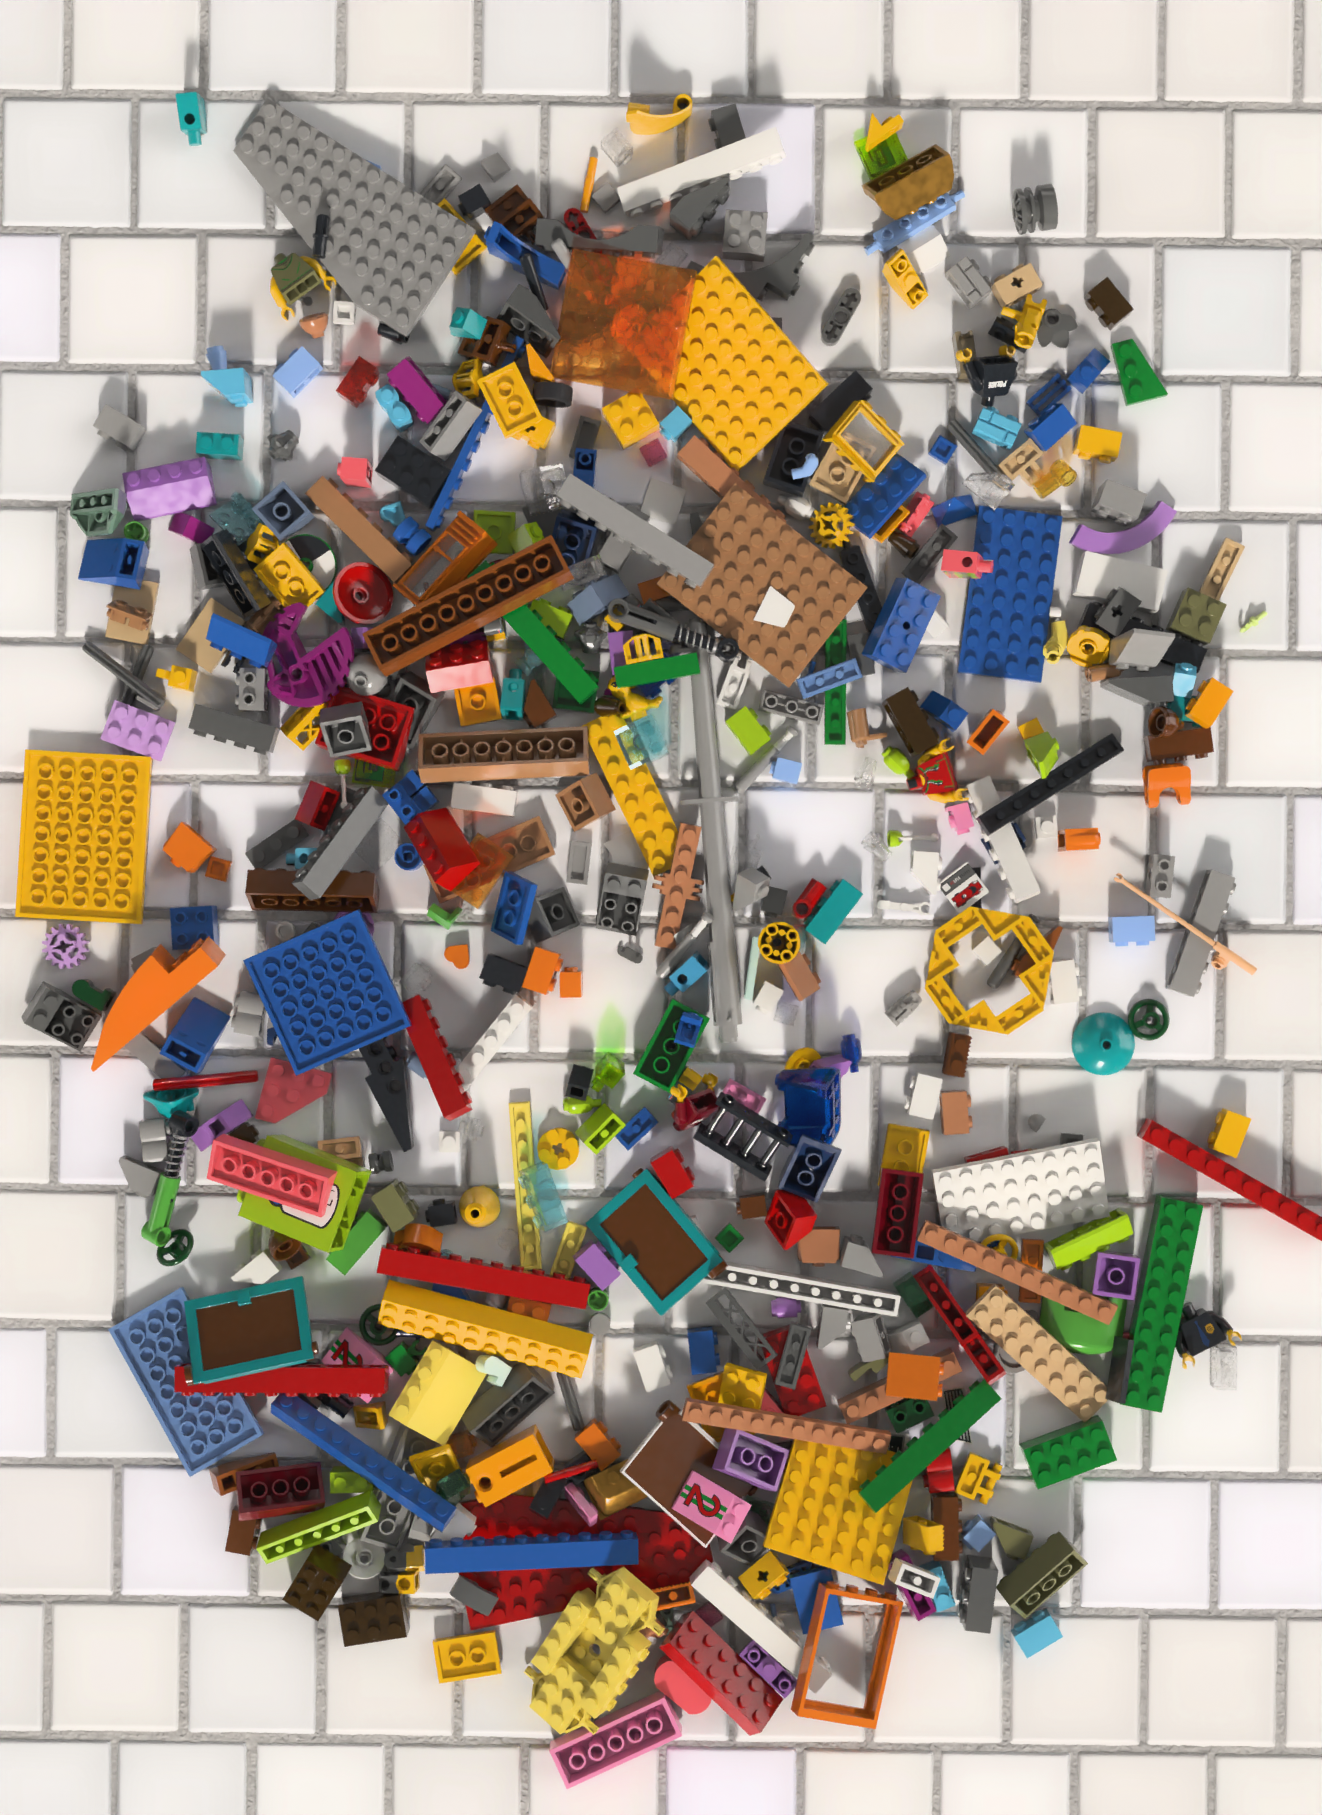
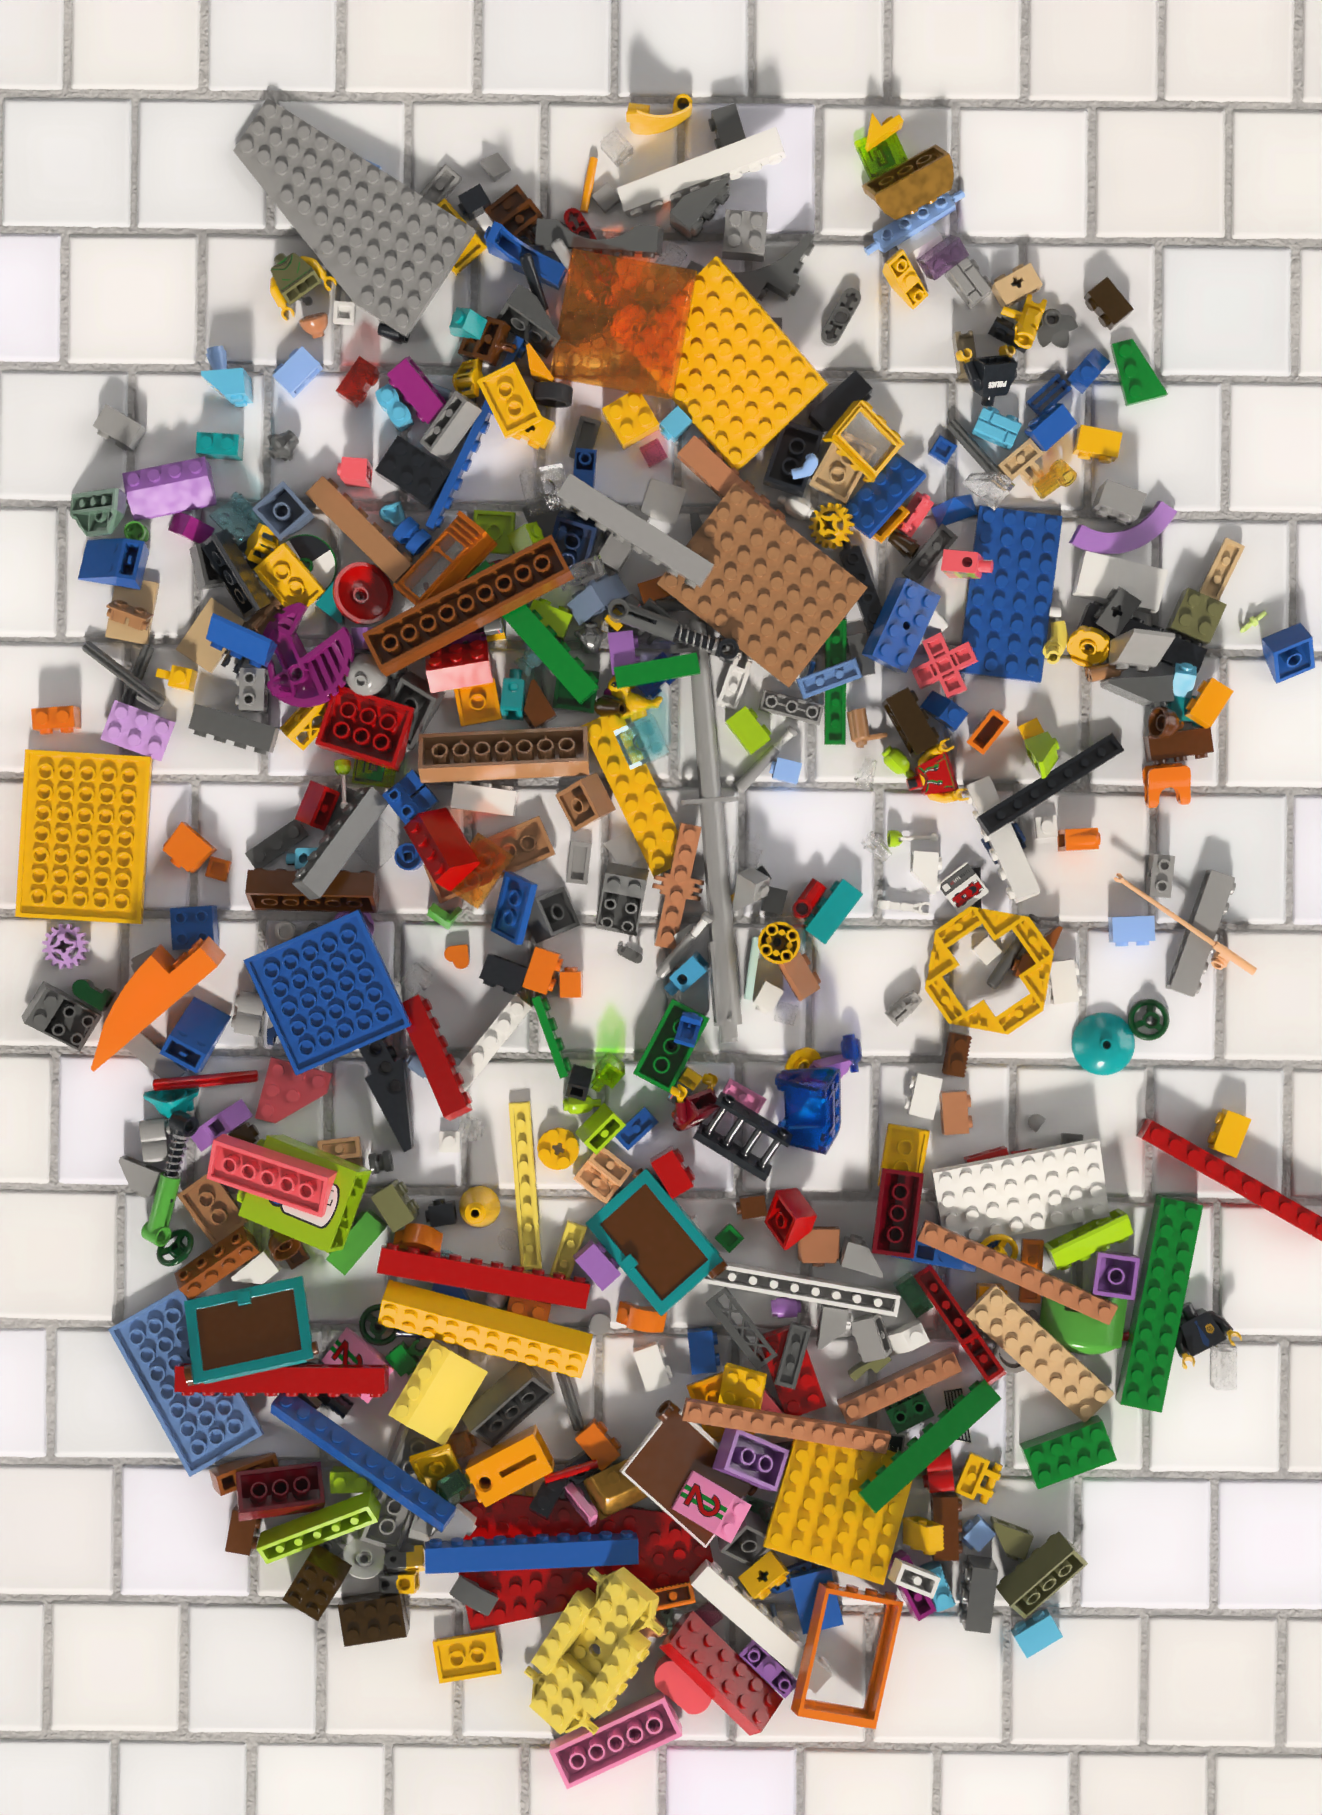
(56, 718): none -> orange brick
(192, 107): teal torso -> none
(212, 1208): none -> medium nougat plate
(217, 1262): none -> dark orange brick
(321, 236): black axle -> none
(345, 729): dark grey slope -> none
(371, 1415): yellow slope -> none
(494, 1368): light aqua leg -> none
(542, 1196): clear light blue brick -> none
(555, 1044): none -> green plate
(596, 1301): bright green wheel -> none
(602, 1175): none -> light nougat slope
(640, 657): yellow piece -> none
(640, 1317): none -> orange brick
(774, 609): white sticker -> none
(808, 1168): dark blue slope -> none
(914, 1376): orange brick -> none
(942, 257): none -> clear purple brick
(944, 665): none -> coral plate
(960, 818): bright pink brick -> none
(1037, 208): dark grey wheel -> none
(1119, 1369): black tile -> none
(1289, 652): none -> blue slope

